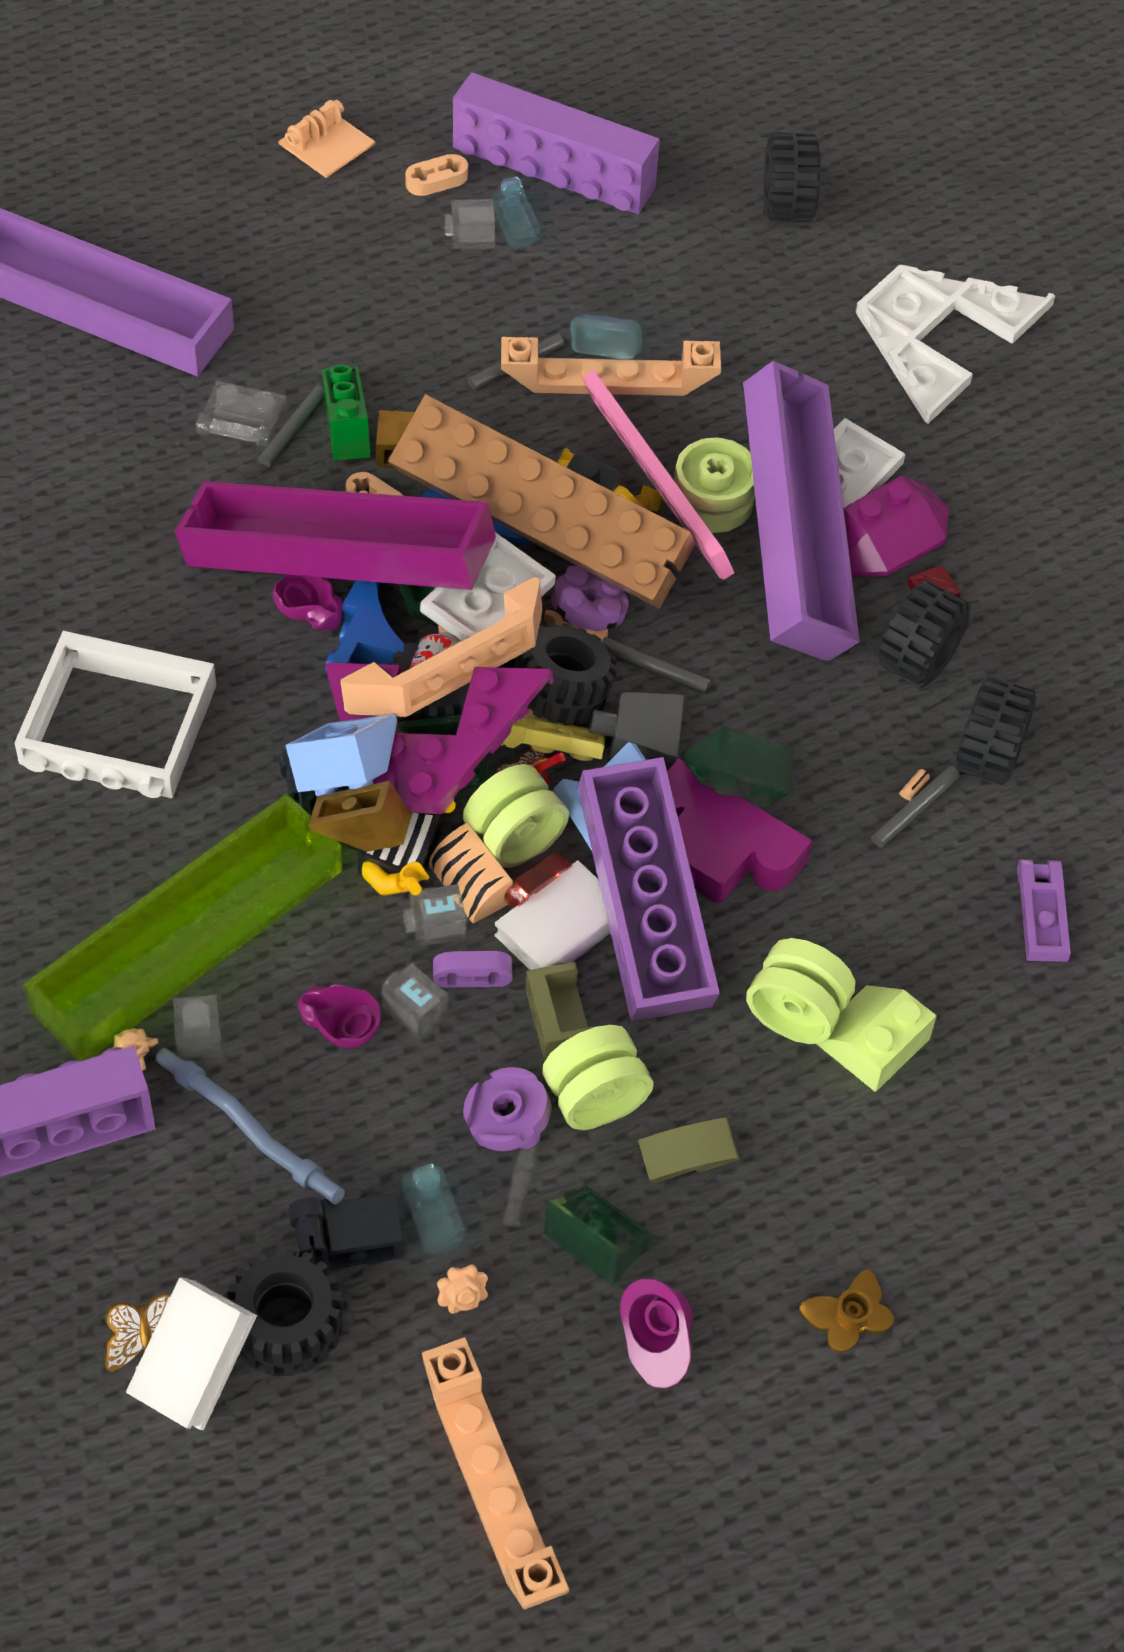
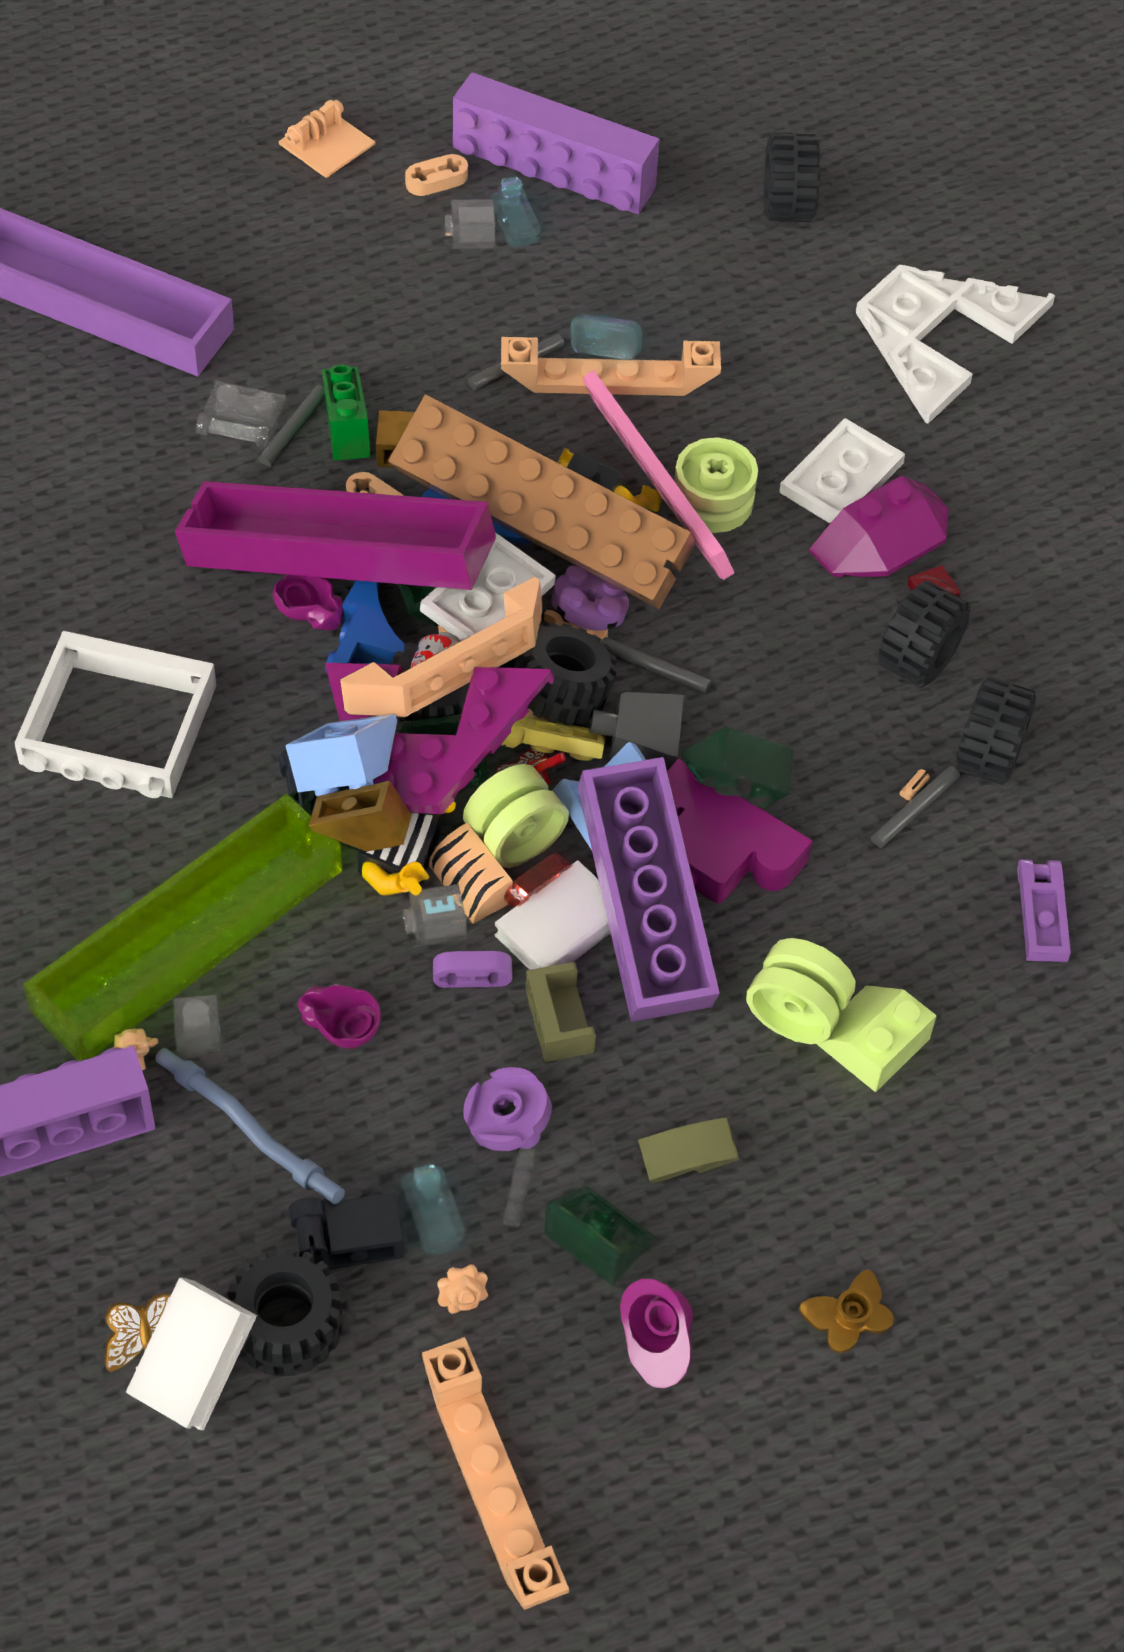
(414, 1000): clear brick -> none
(597, 1077): yellowish green wheel -> none
(800, 513): medium lavender piece -> none

